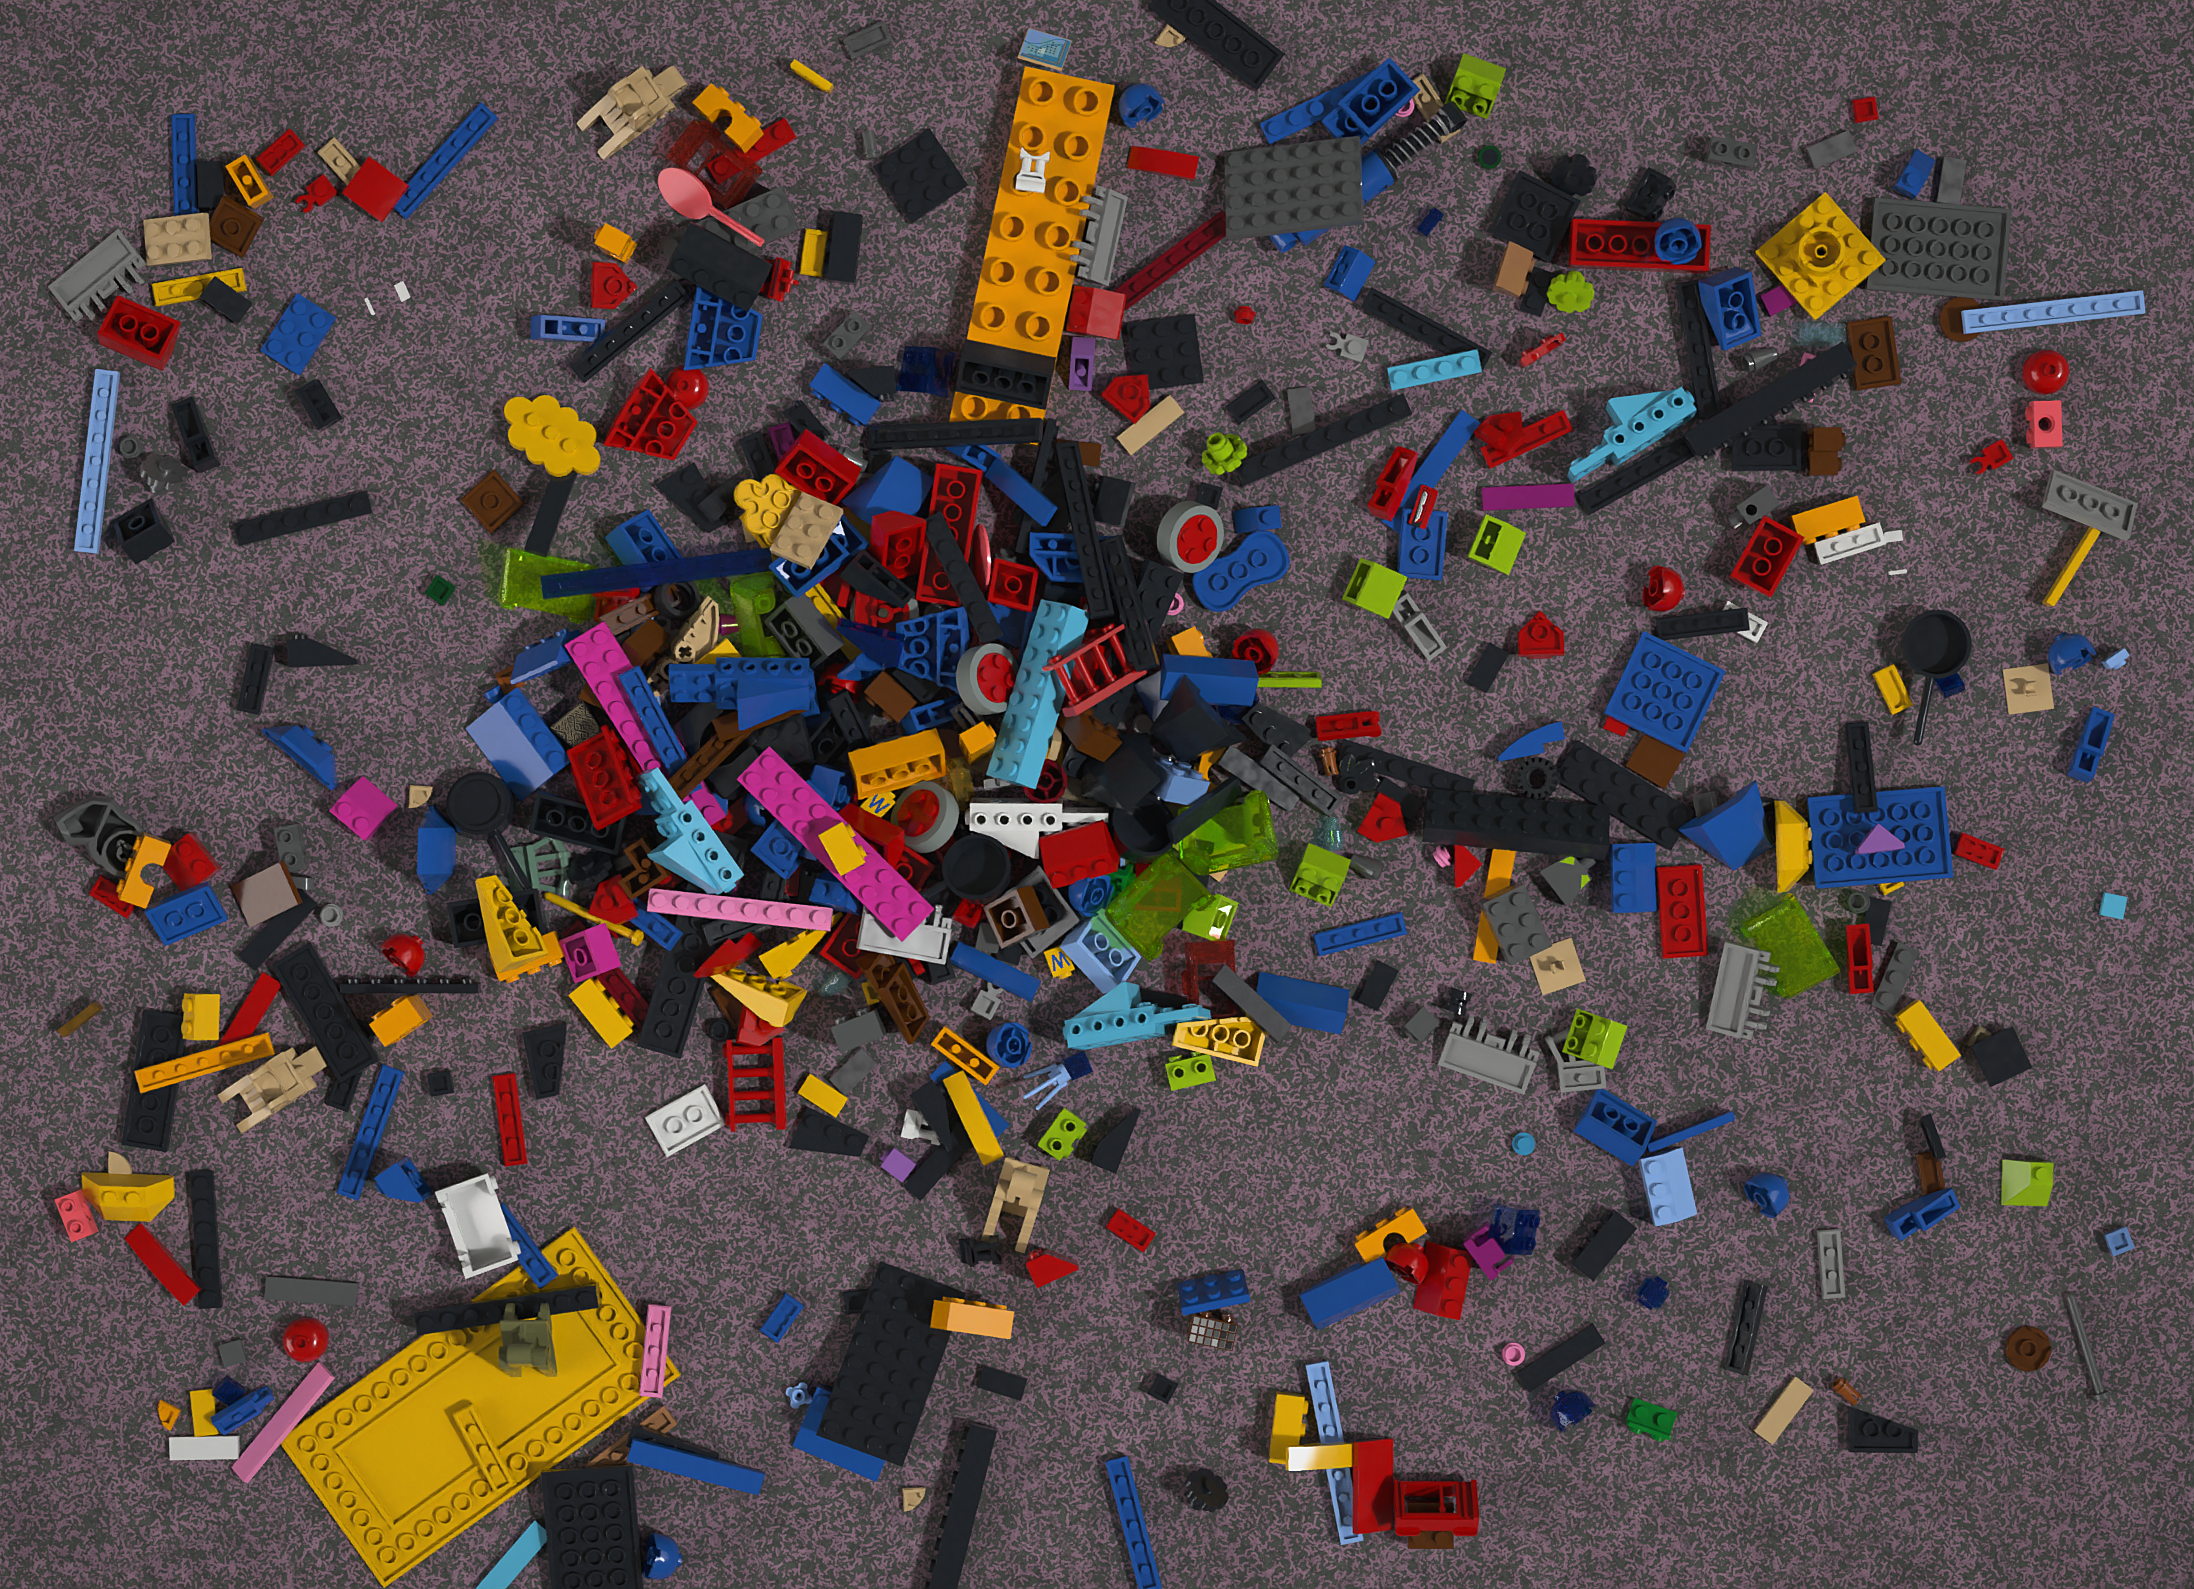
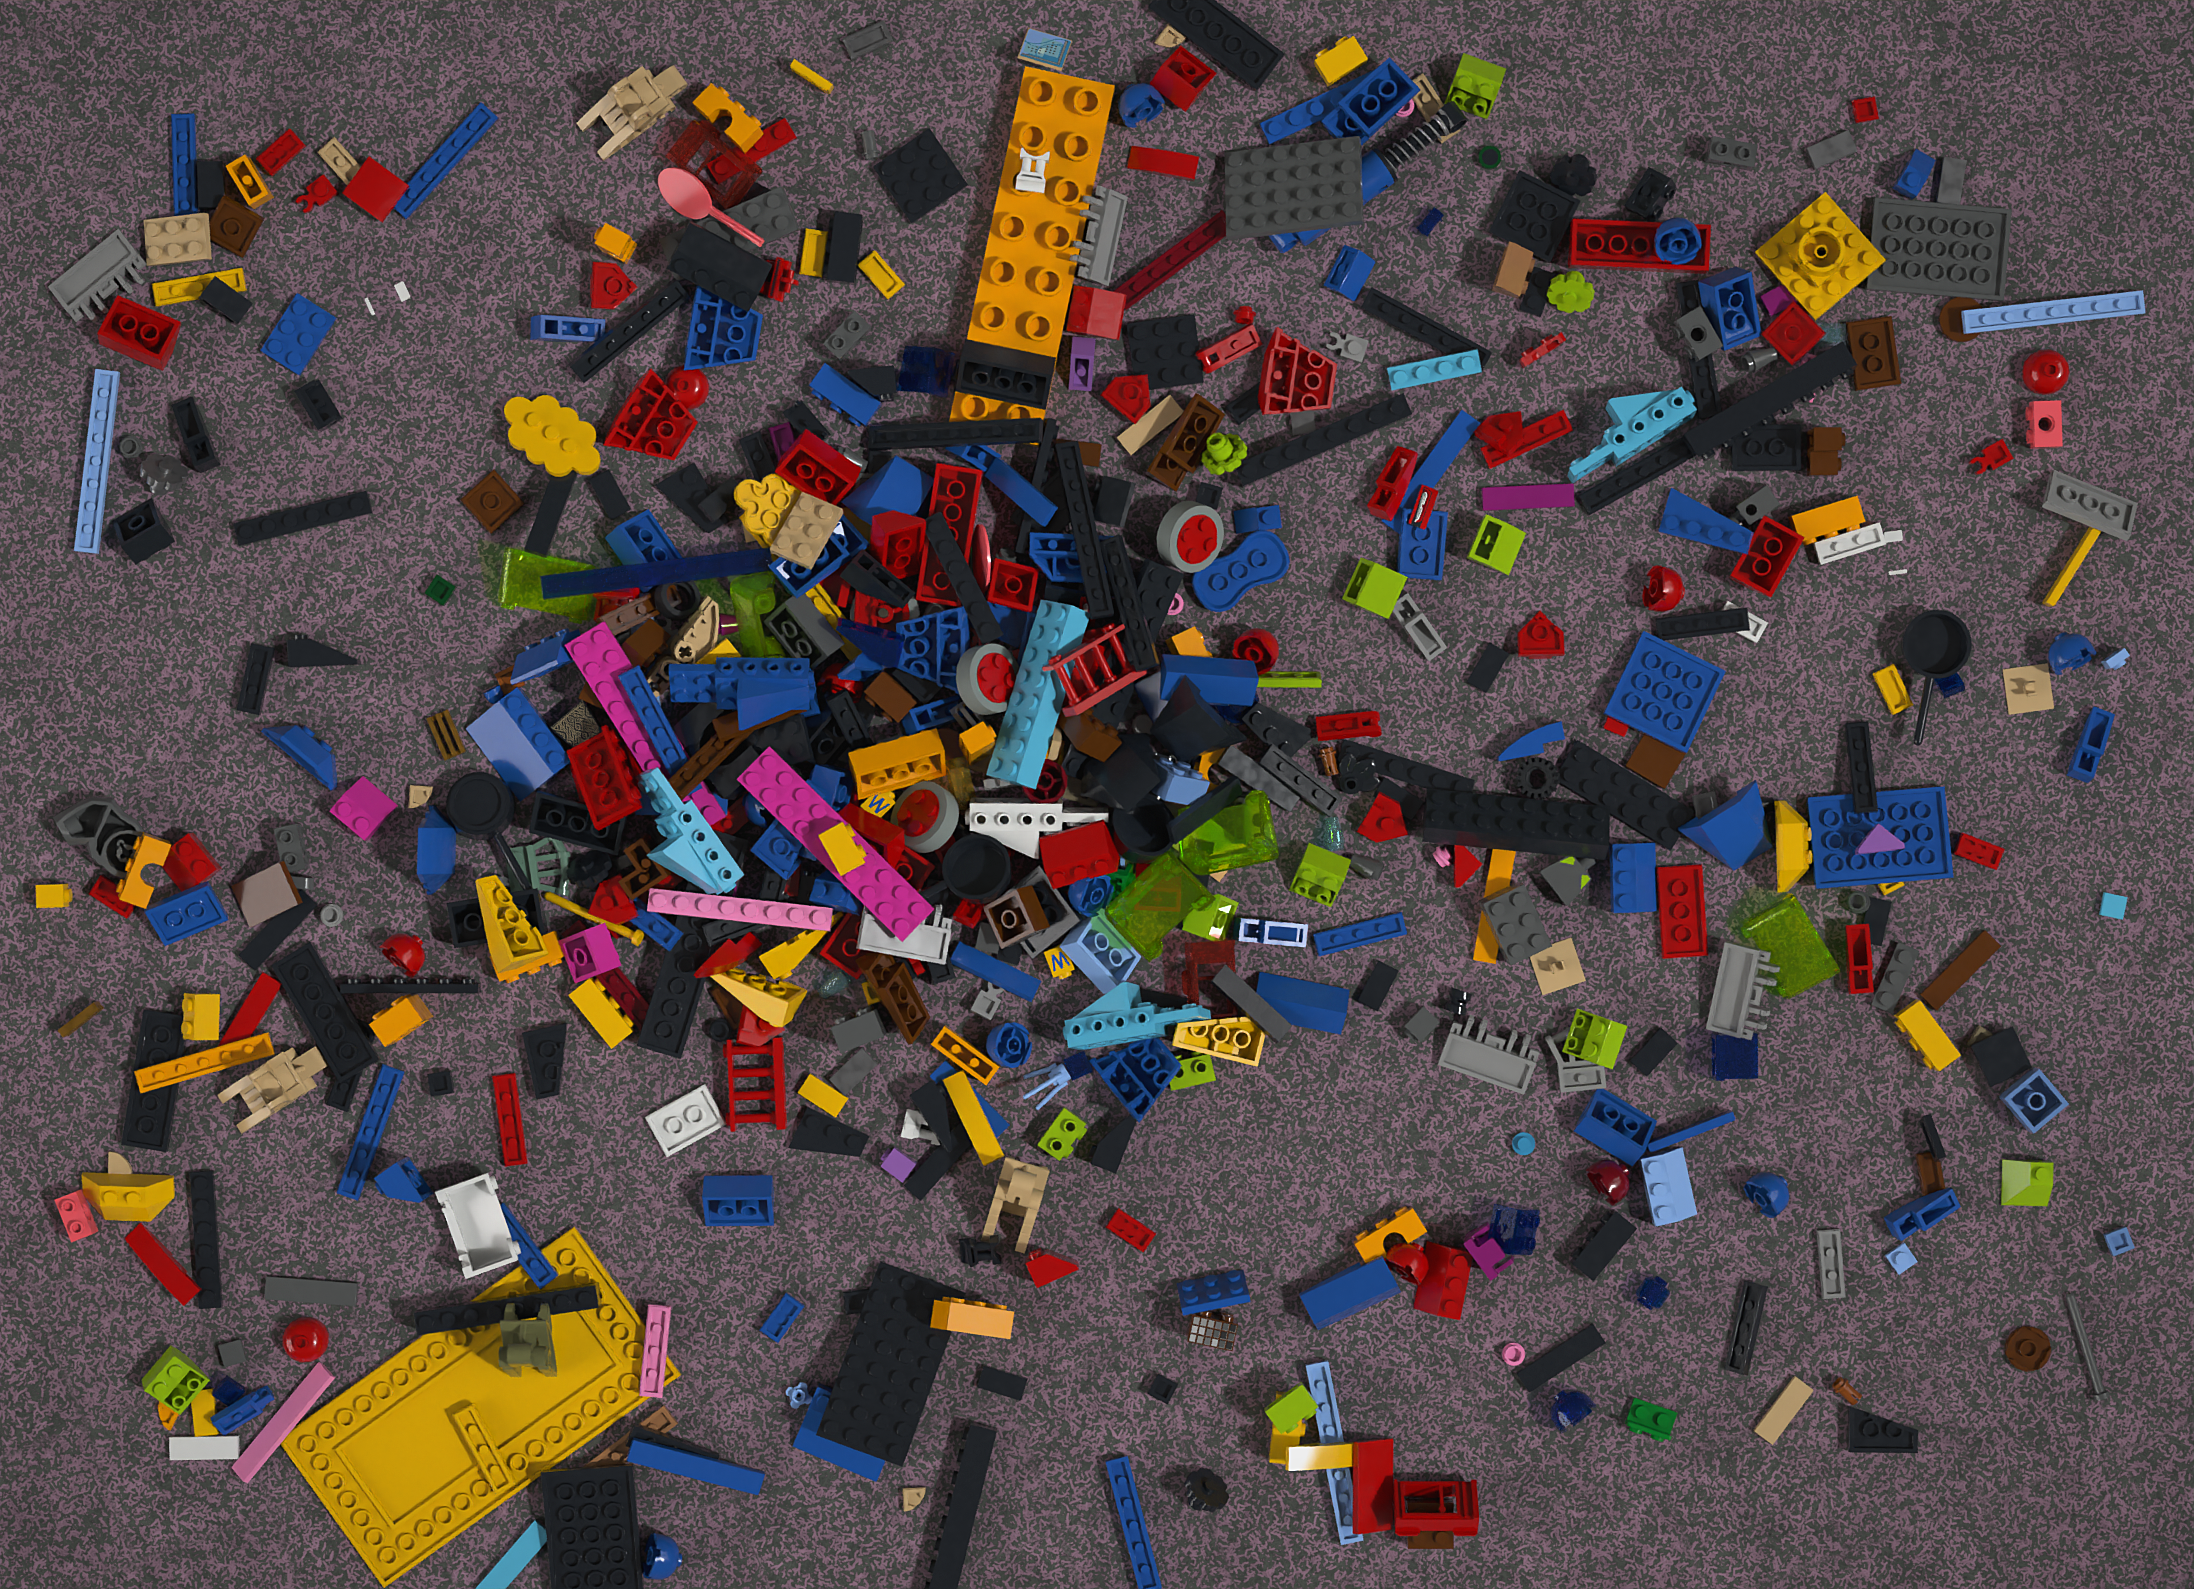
(53, 895): none -> yellow brick
(174, 1380): none -> lime slope
(438, 717): none -> pearl gold tile
(610, 494): none -> black tile
(738, 1200): none -> blue slope
(881, 274): none -> yellow tile
(1138, 1074): none -> blue wedge
(1182, 78): none -> red slope
(1185, 443): none -> reddish brown slope
(1229, 348): none -> red plate
(1270, 932): none -> blue slope
(1291, 1408): none -> lime brick
(1294, 377): none -> red wedge
(1340, 60): none -> yellow brick
(1609, 1179): none -> dark red cylinder
(1653, 1051): none -> black tile
(1697, 320): none -> dark grey brick
(1698, 523): none -> blue wing
(1734, 1057): none -> clear blue bracket
(1793, 333): none -> red plate
(1901, 1258): none -> light blue plate
(1960, 970): none -> reddish brown tile
(2033, 1100): none -> medium blue brick

